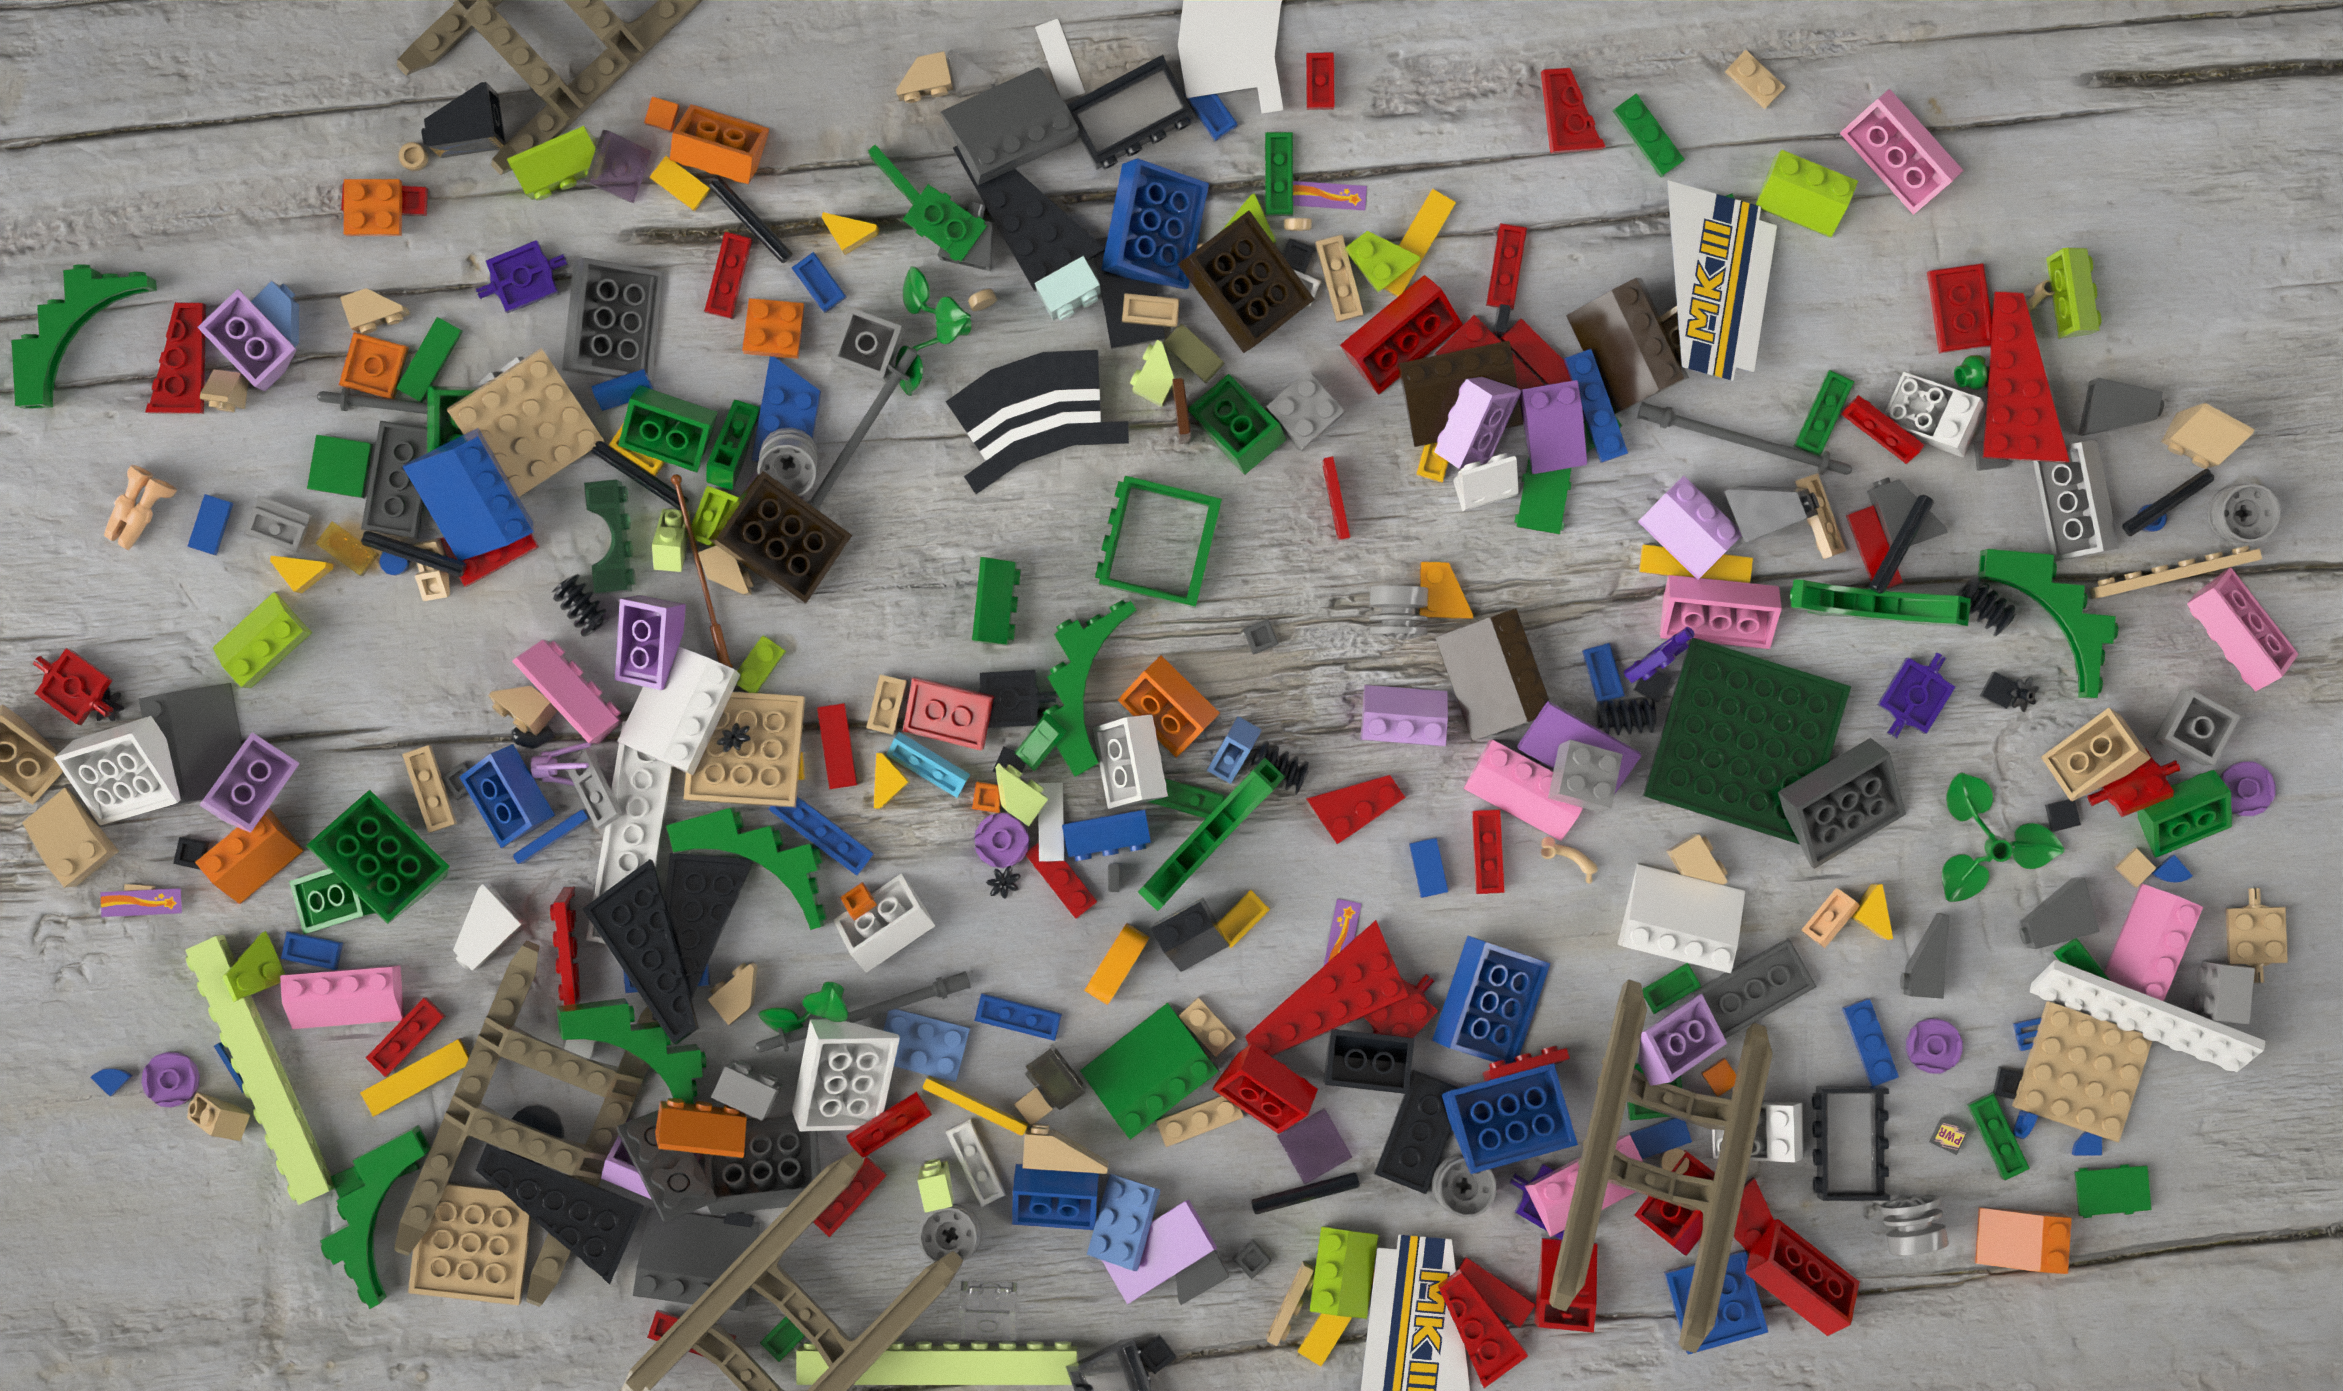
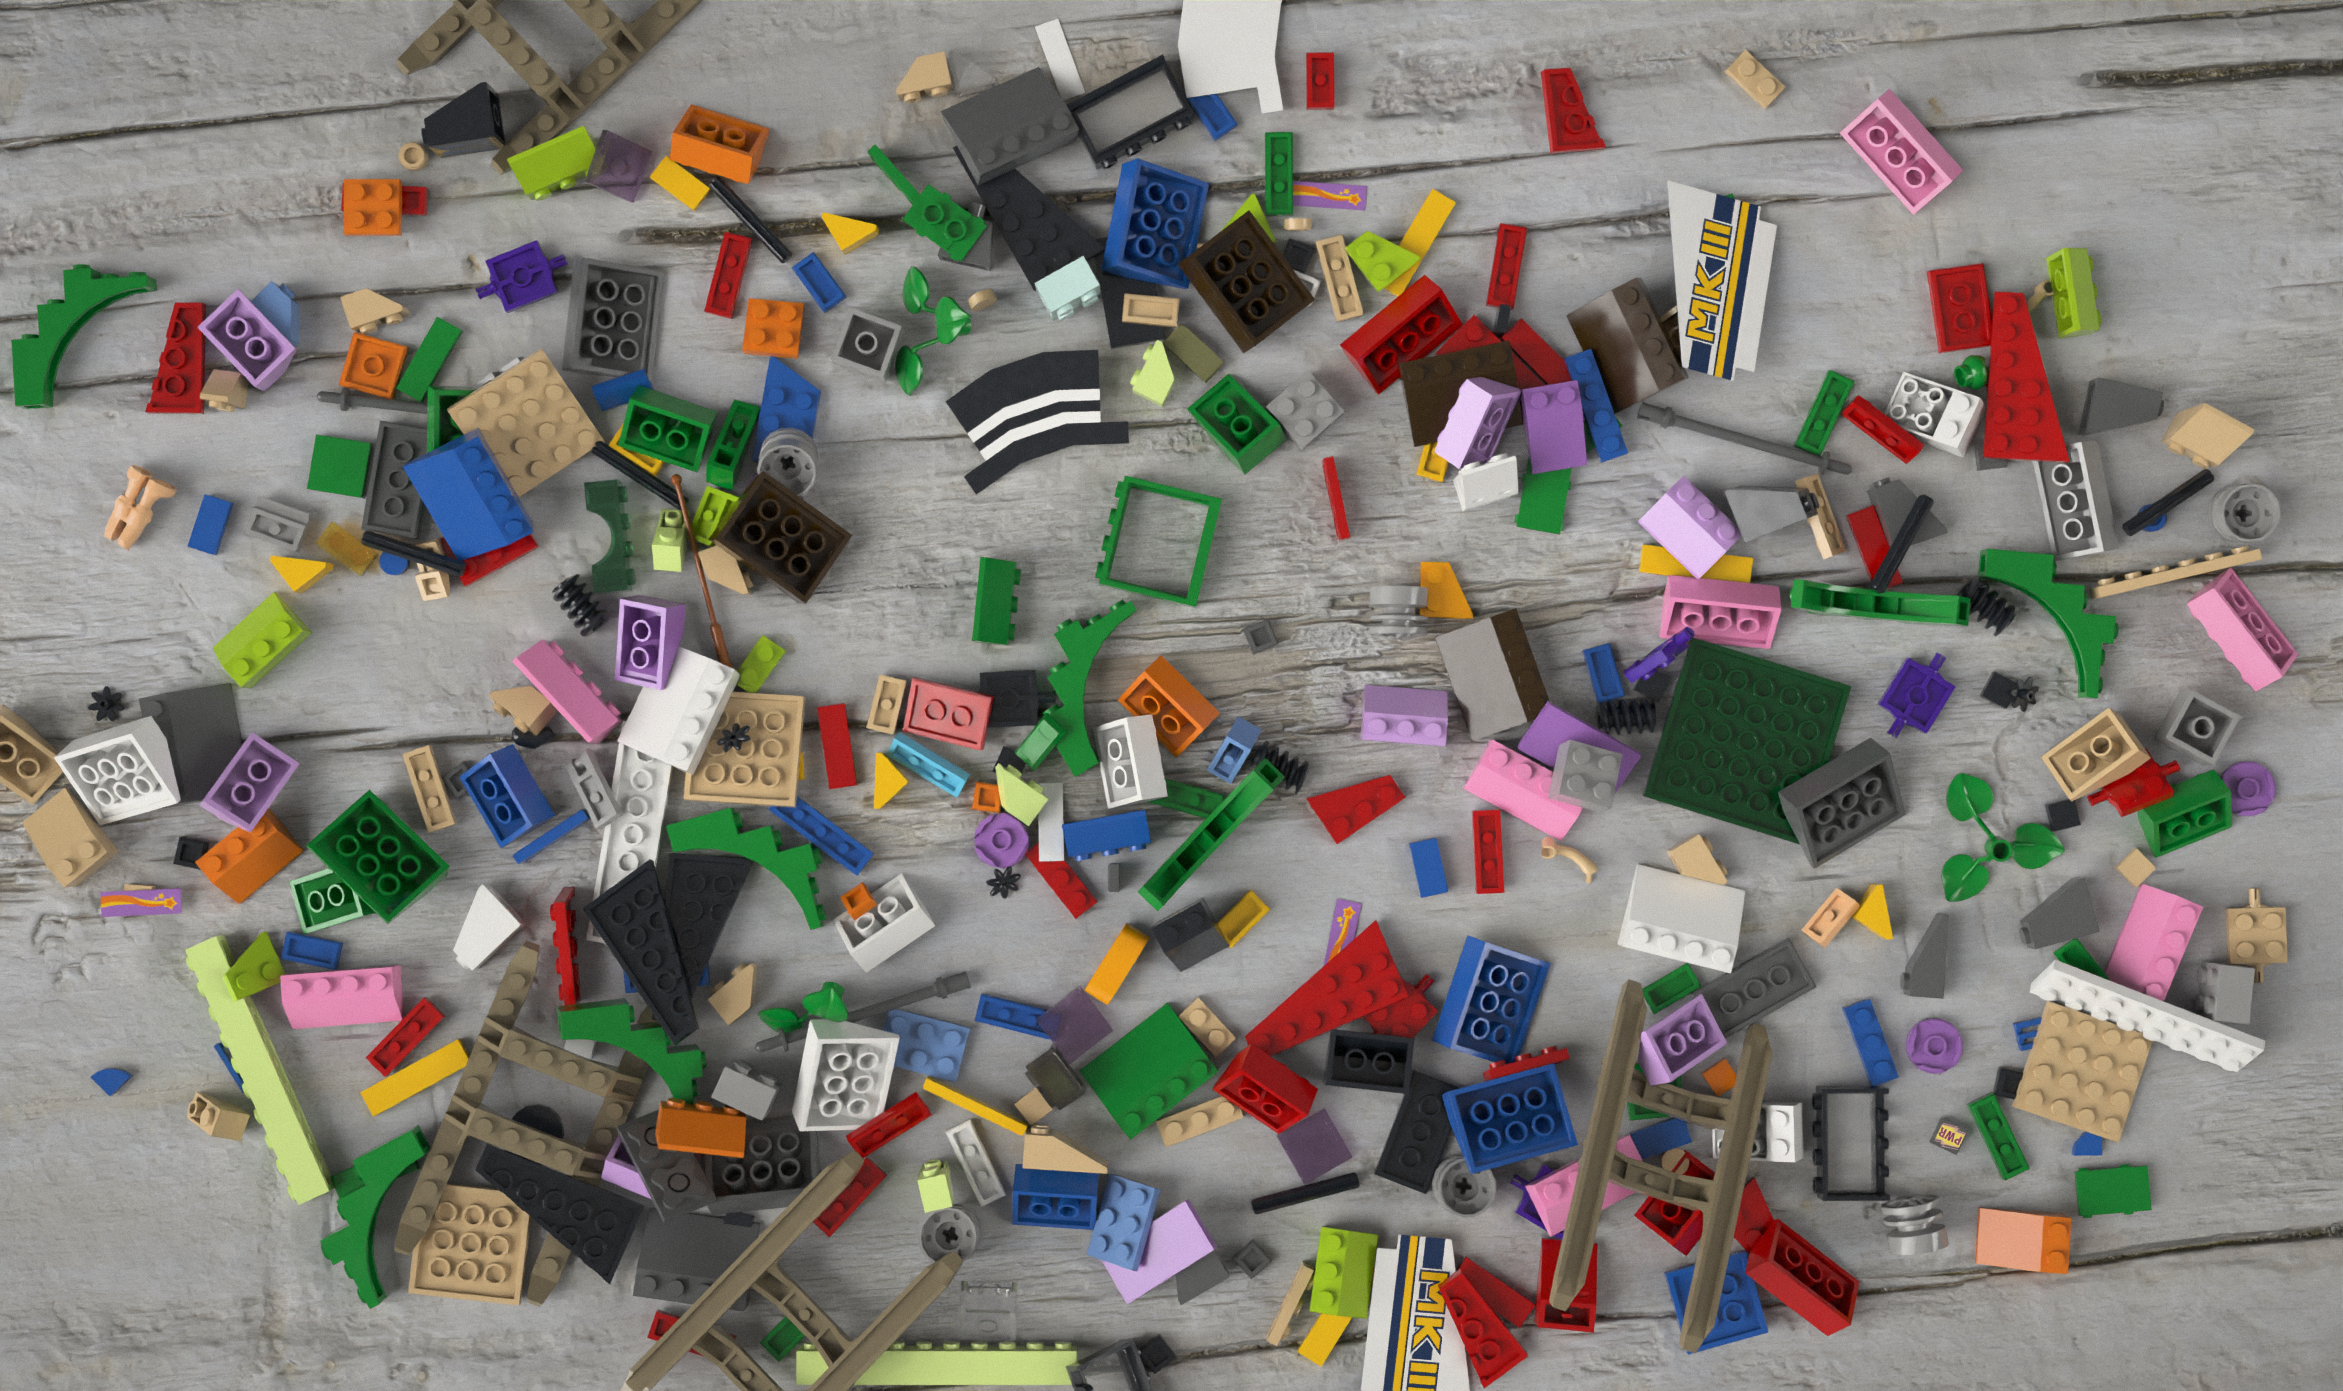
(73, 686): red plate -> none
(170, 1079): medium lavender tile -> none
(546, 766): lavender plant -> none
(661, 114): orange tile -> none
(897, 374): dark grey bar -> none
(1074, 1024): none -> clear purple tile
(1181, 410): reddish brown tile -> none
(1648, 135): green plate -> none
(1806, 193): lime slope -> none
(2024, 1124): blue tile -> none
(2172, 870): blue tile -> none

